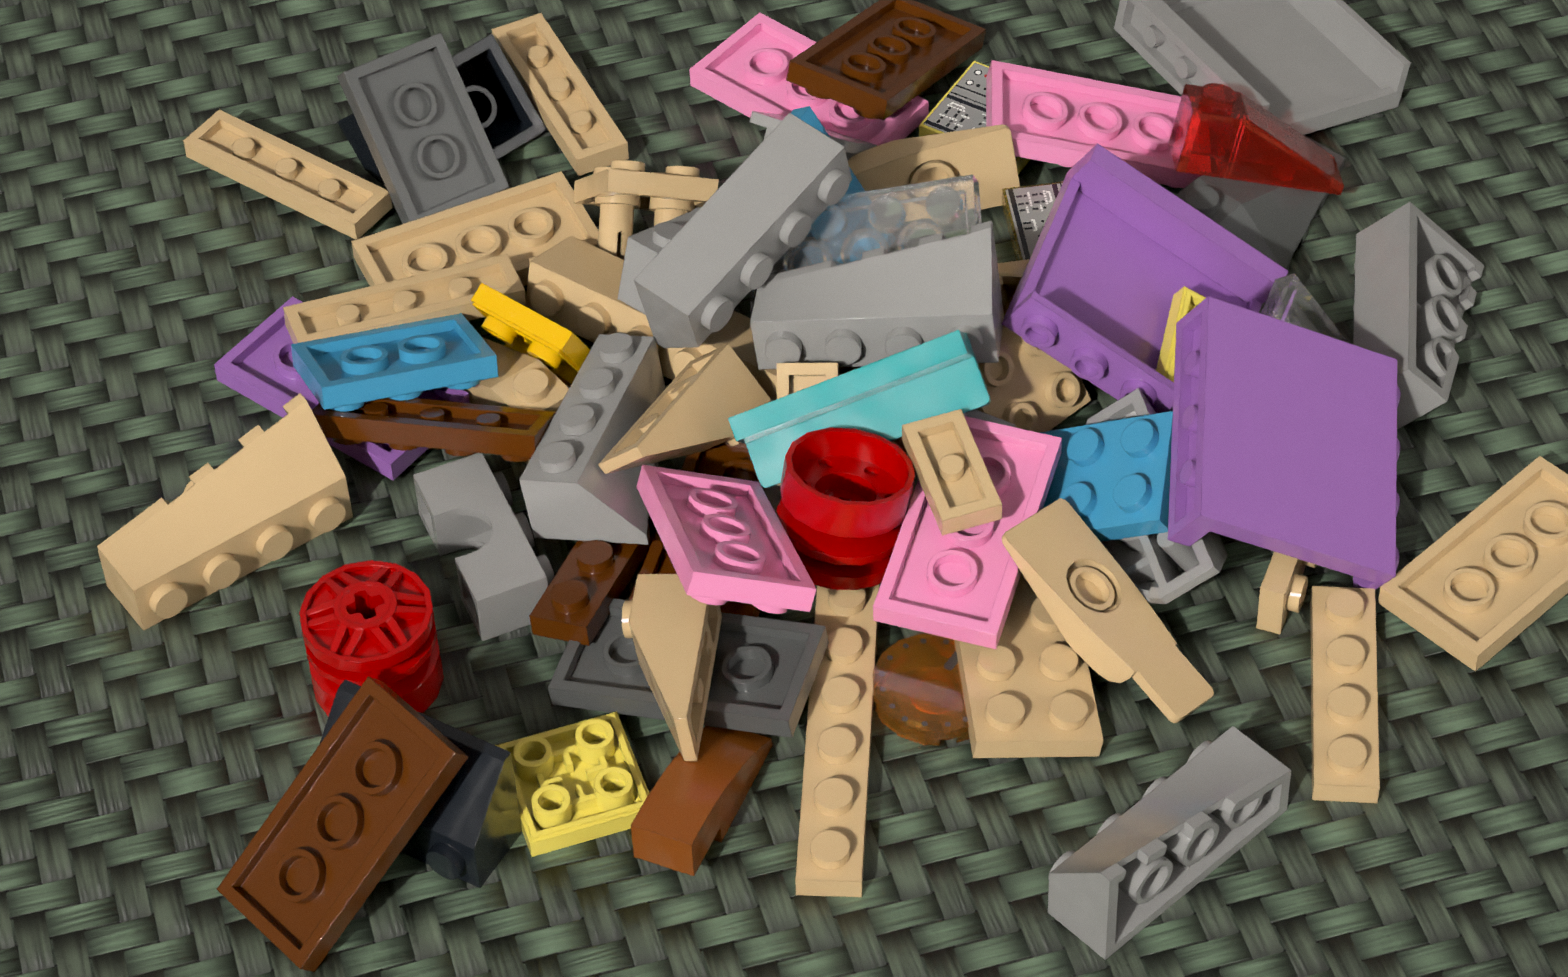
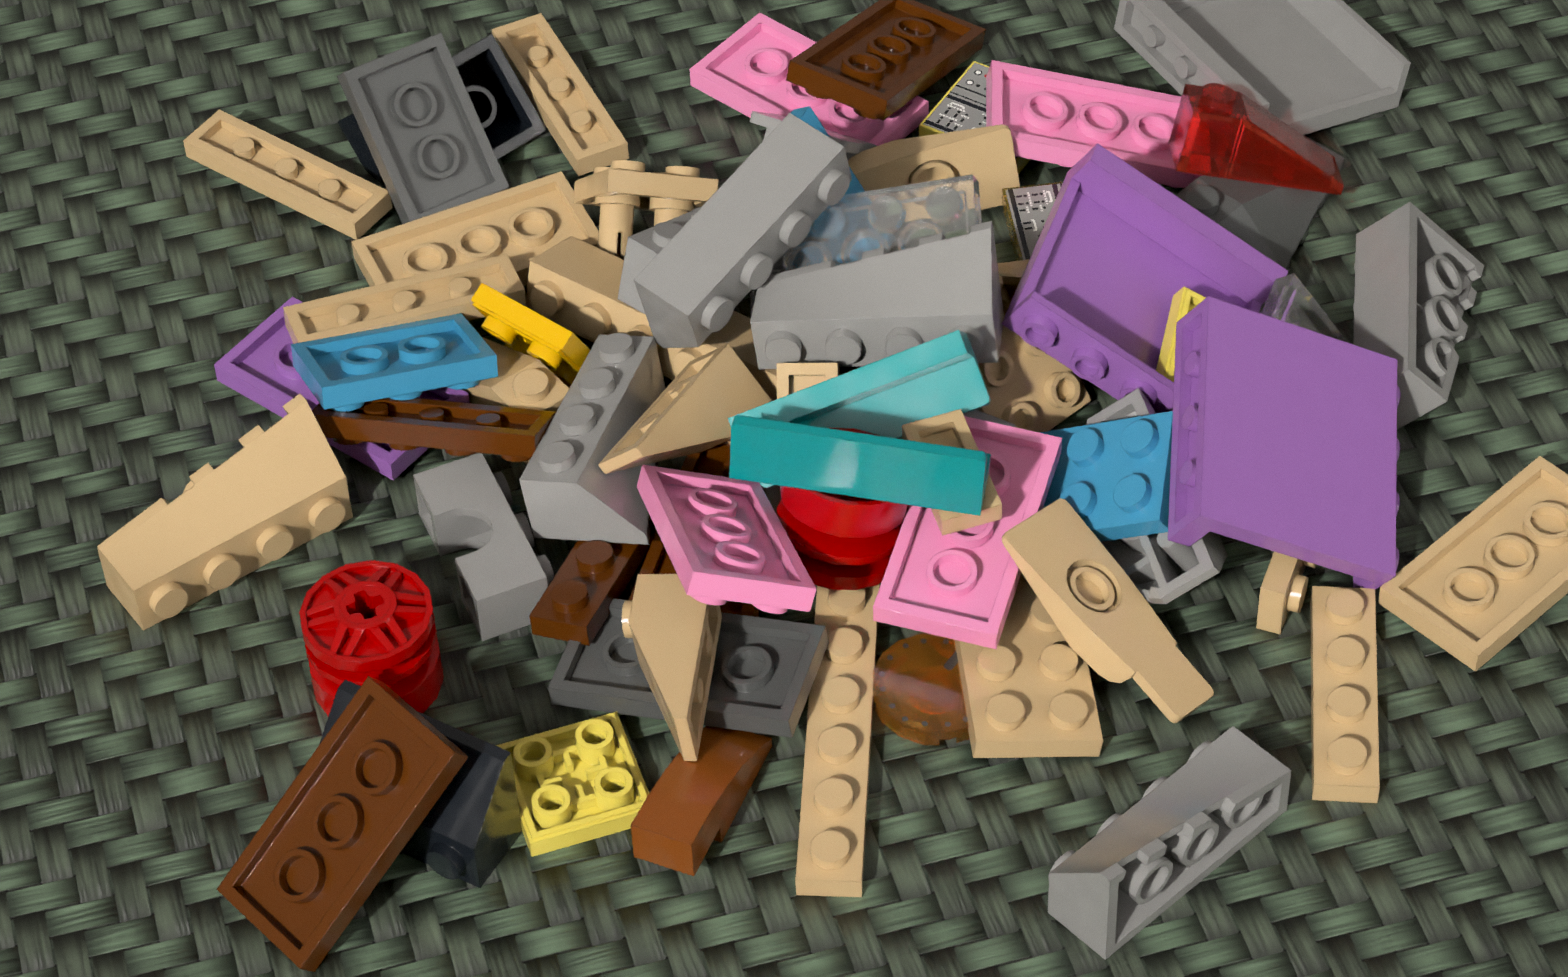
(858, 465): none -> teal panel

